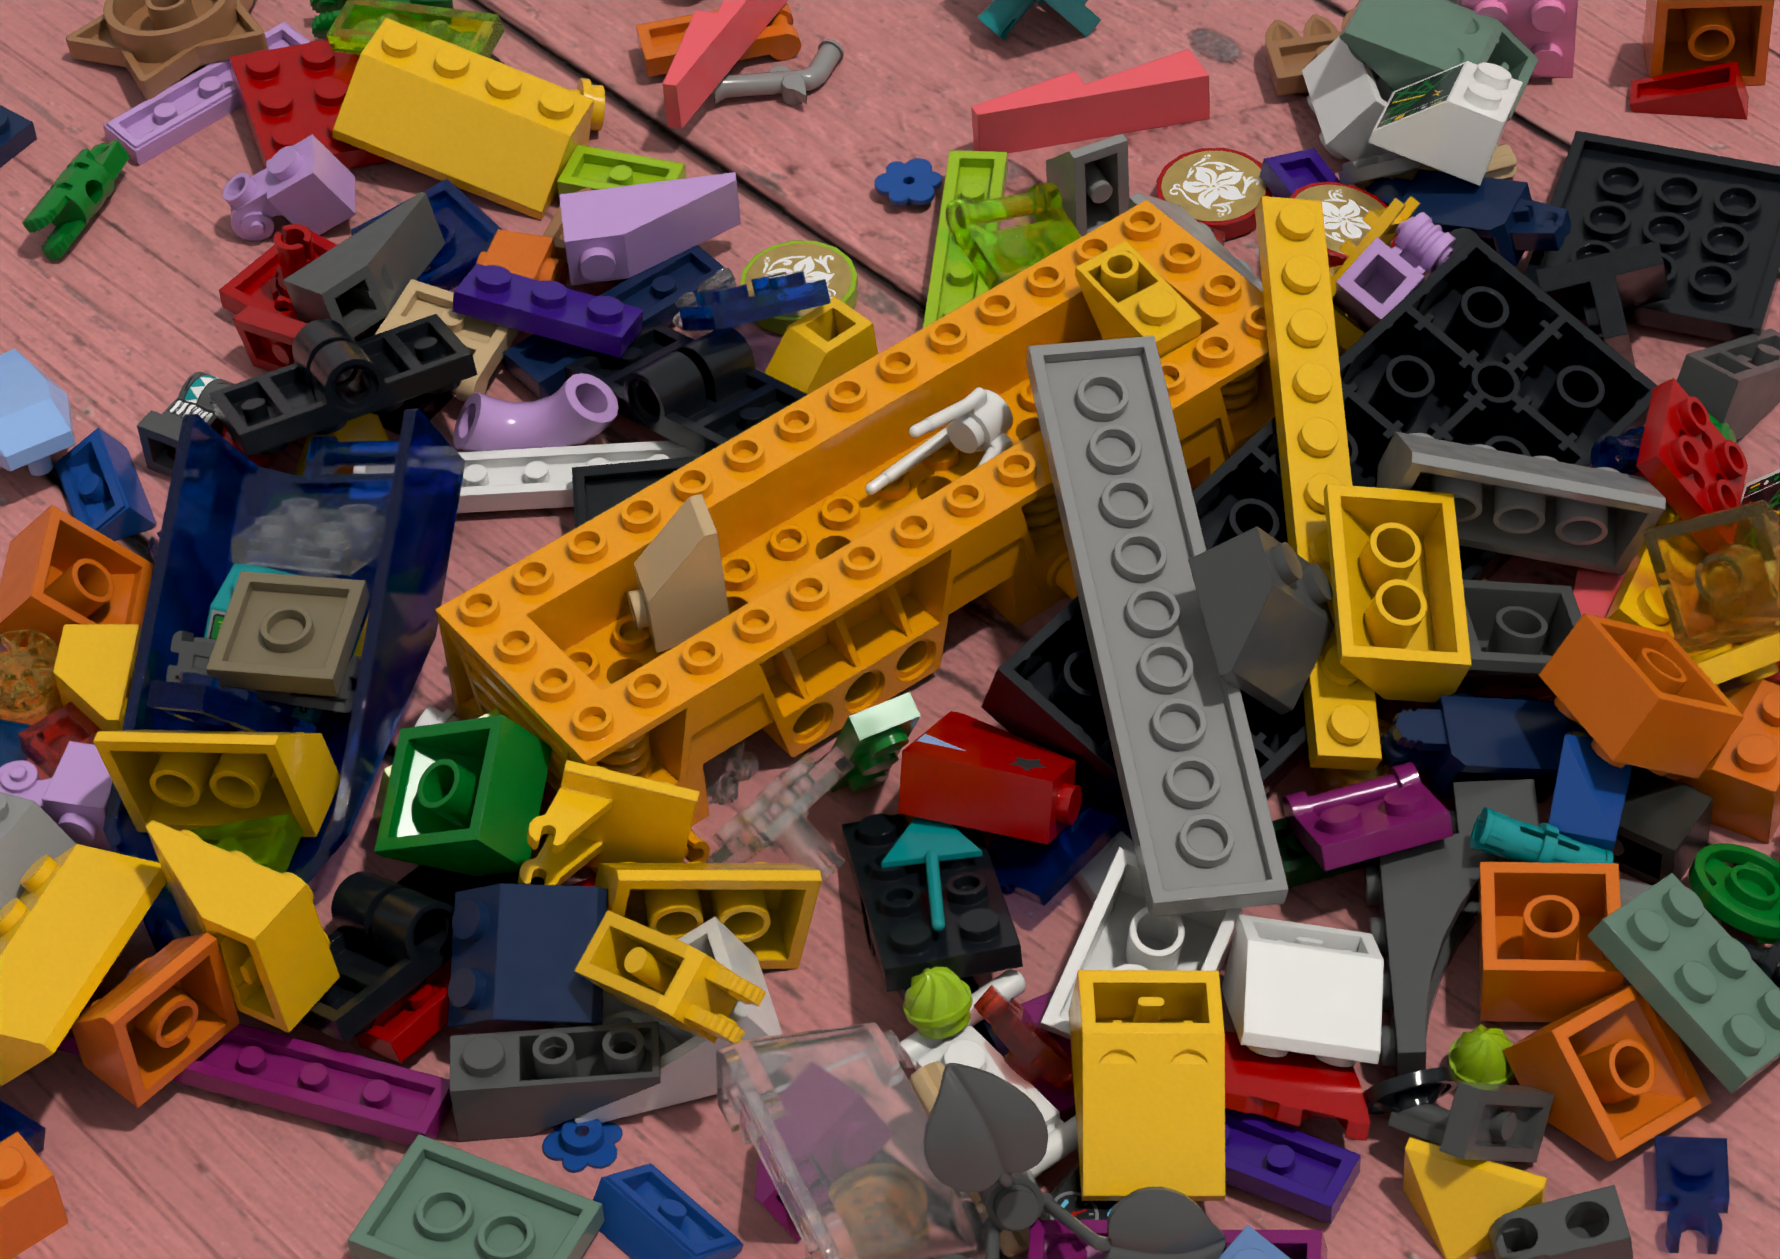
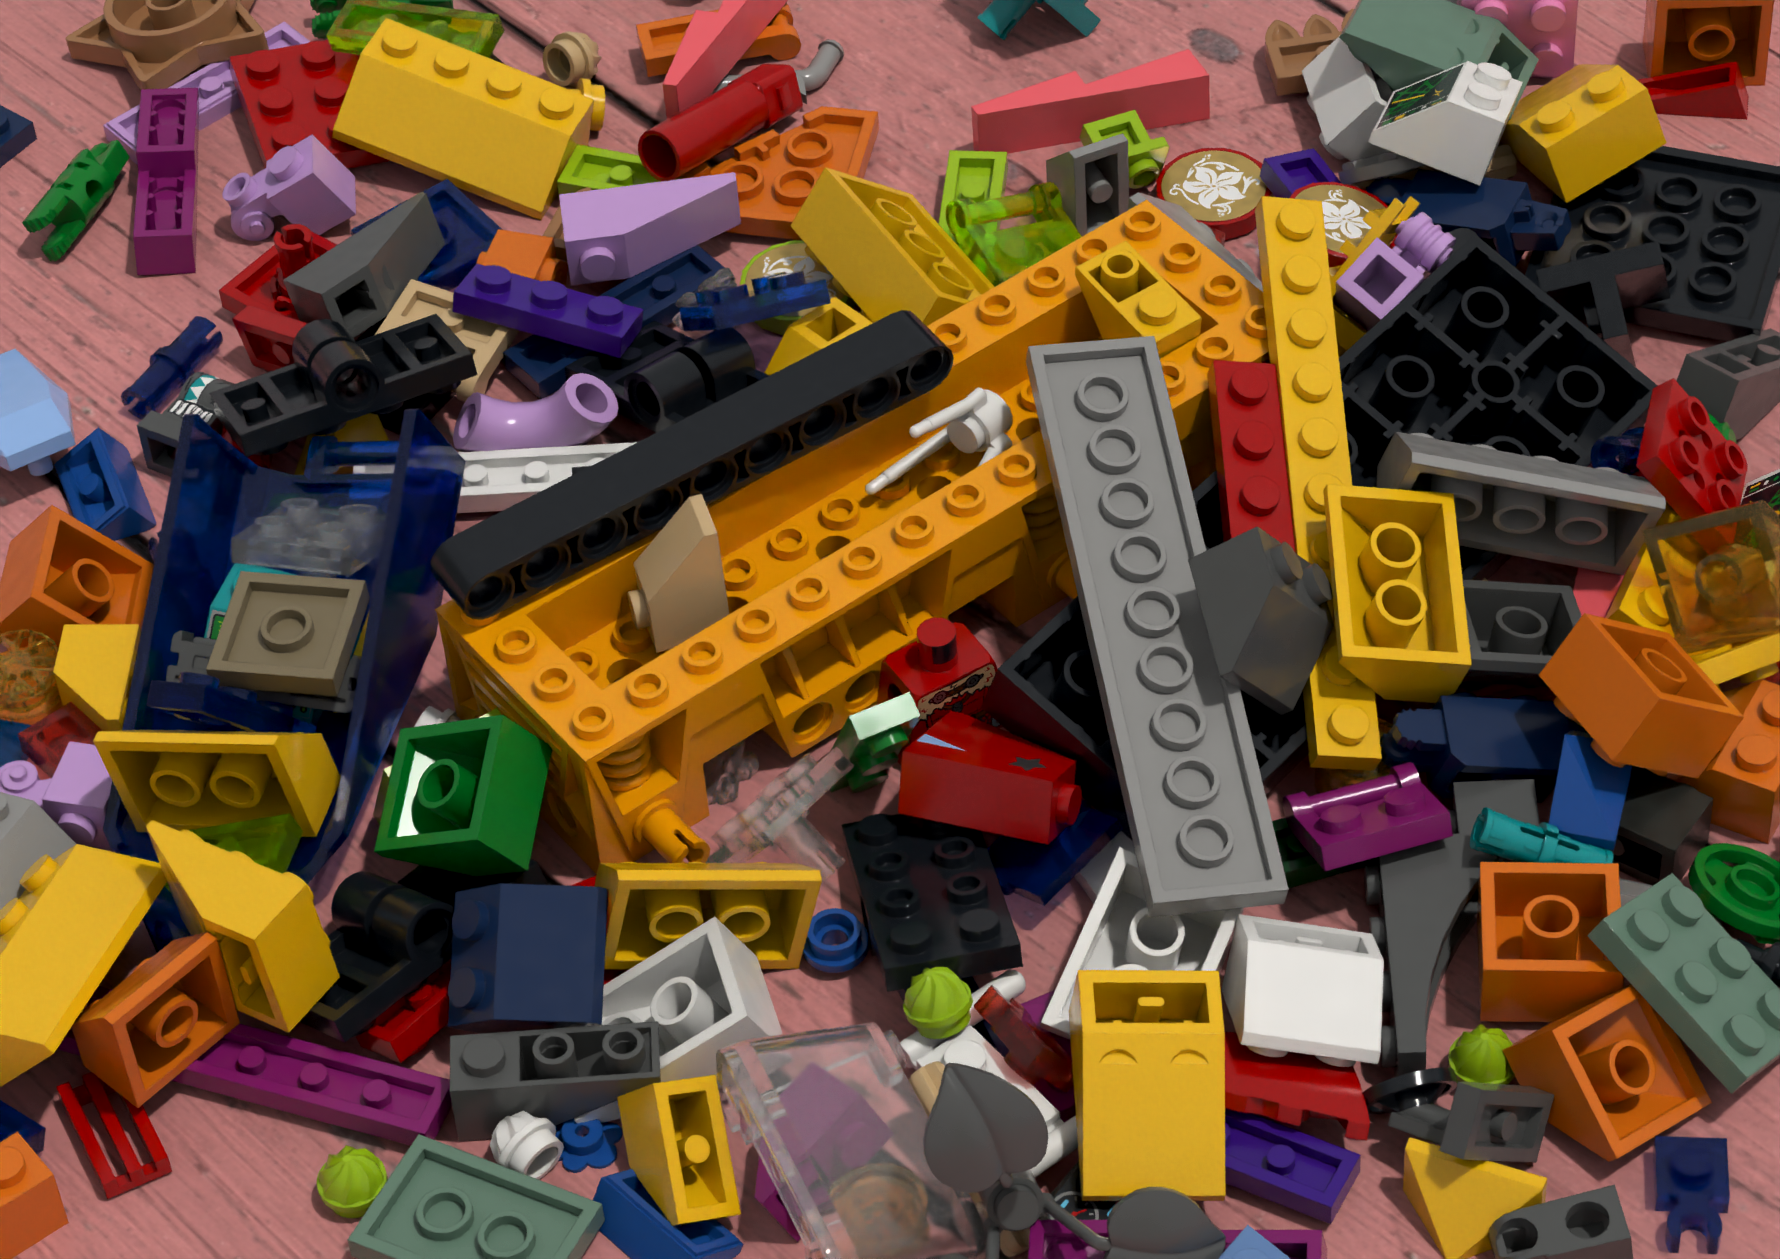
(96, 1091): none -> red tile
(167, 181): none -> magenta slope
(172, 367): none -> clear blue pin
(351, 1181): none -> lime plate
(526, 1144): none -> white plate
(571, 58): none -> tan plate
(608, 820): yellow plate -> none
(666, 978): yellow hinge -> none
(681, 1148): none -> yellow slope
(702, 454): none -> black beam
(720, 121): none -> red piece
(781, 170): none -> orange plate
(832, 928): none -> blue plate
(885, 249): none -> yellow slope
(908, 182): blue plant -> none
(929, 843): teal piece -> none
(942, 672): none -> red torso
(1145, 155): none -> lime bracket
(1249, 449): none -> red plate
(1583, 128): none -> yellow slope

